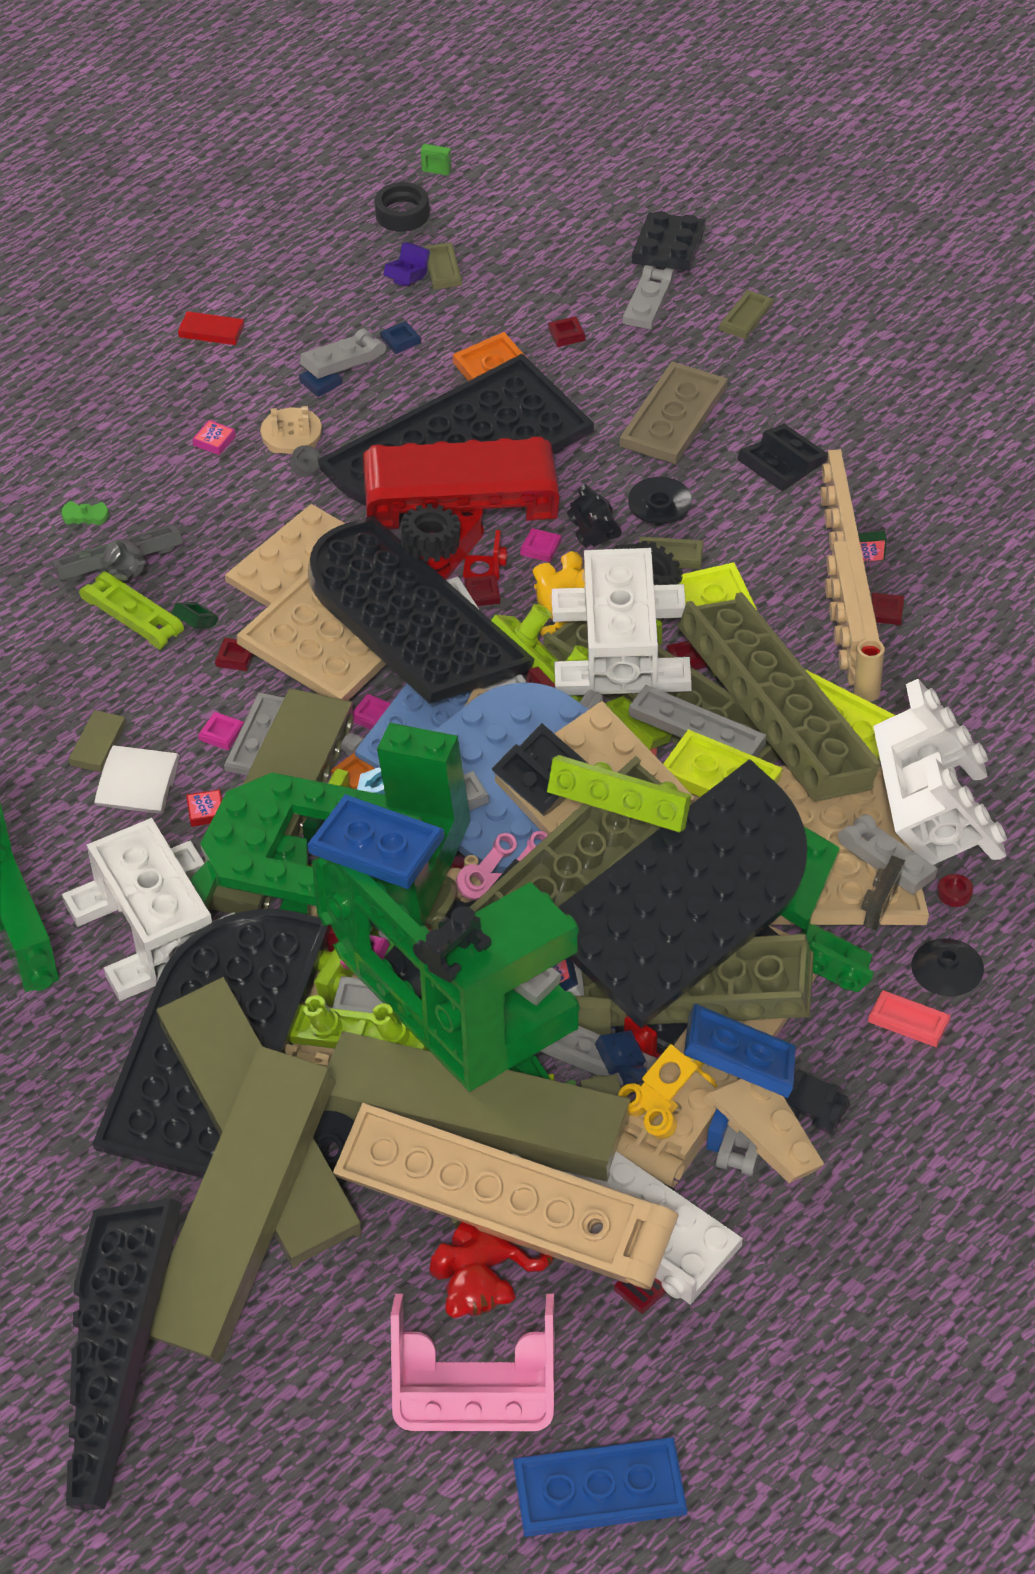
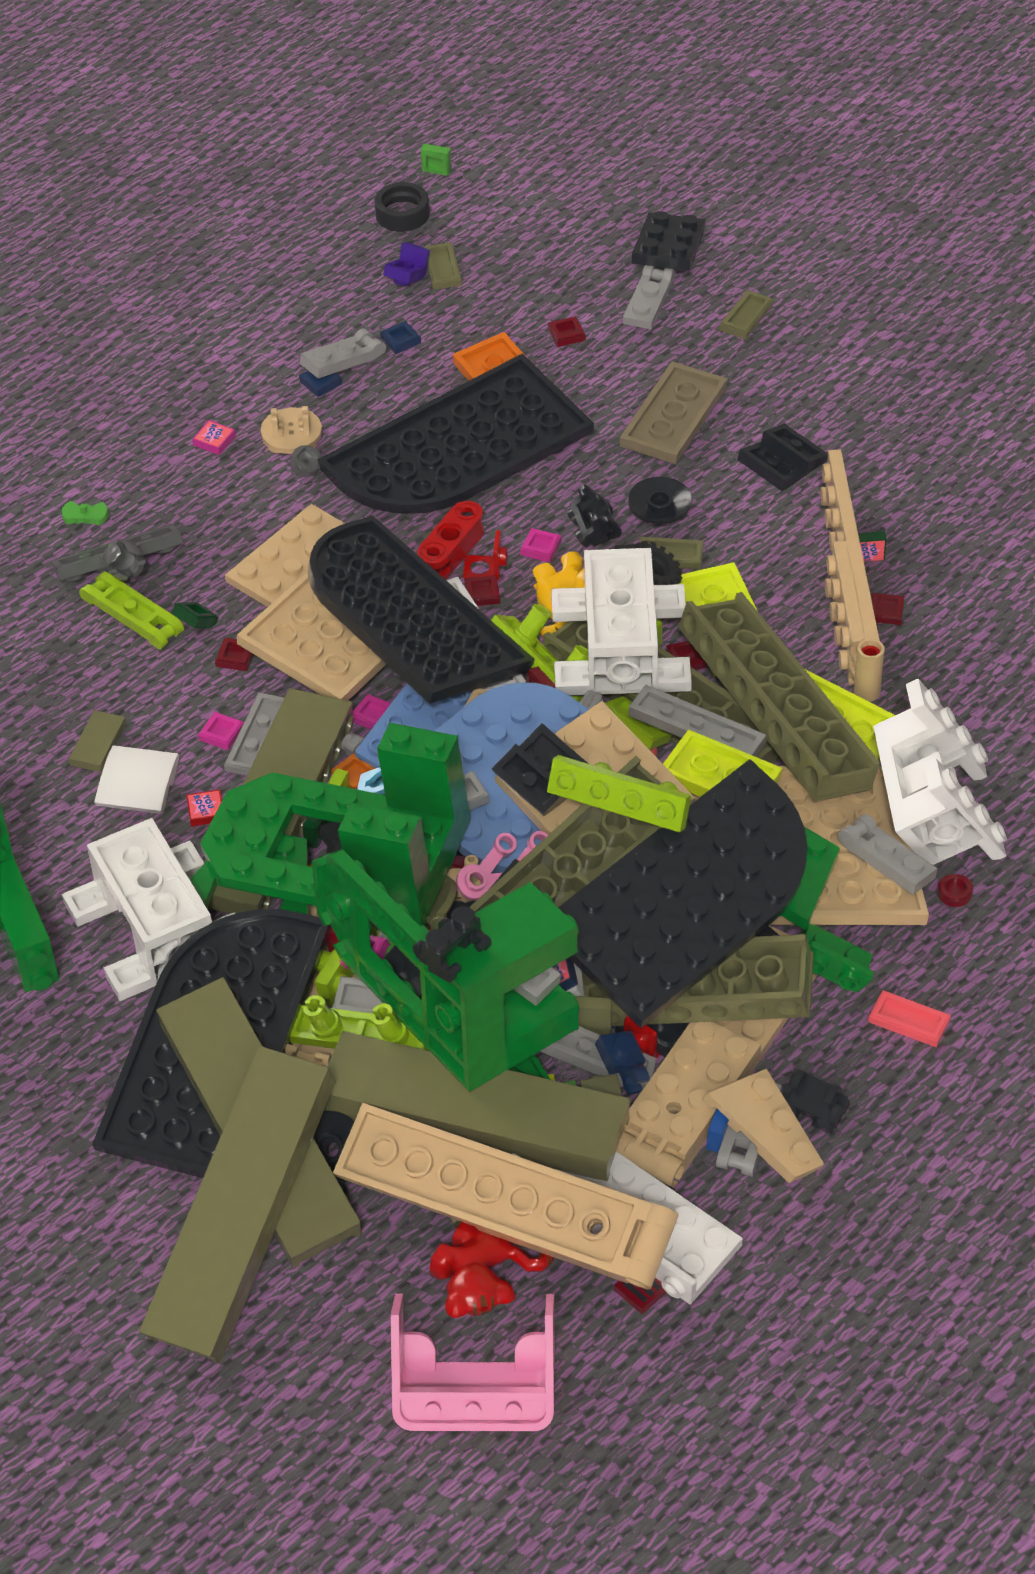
(117, 1302): black wing -> none
(211, 328): red tile -> none
(376, 841): blue tile -> none
(436, 544): black tyre -> none
(461, 478): red windscreen -> none
(599, 1486): blue tile -> none
(657, 1096): yellow piece -> none
(740, 1050): blue tile -> none
(886, 884): clear smoke plate -> none
(947, 977): black dish -> none

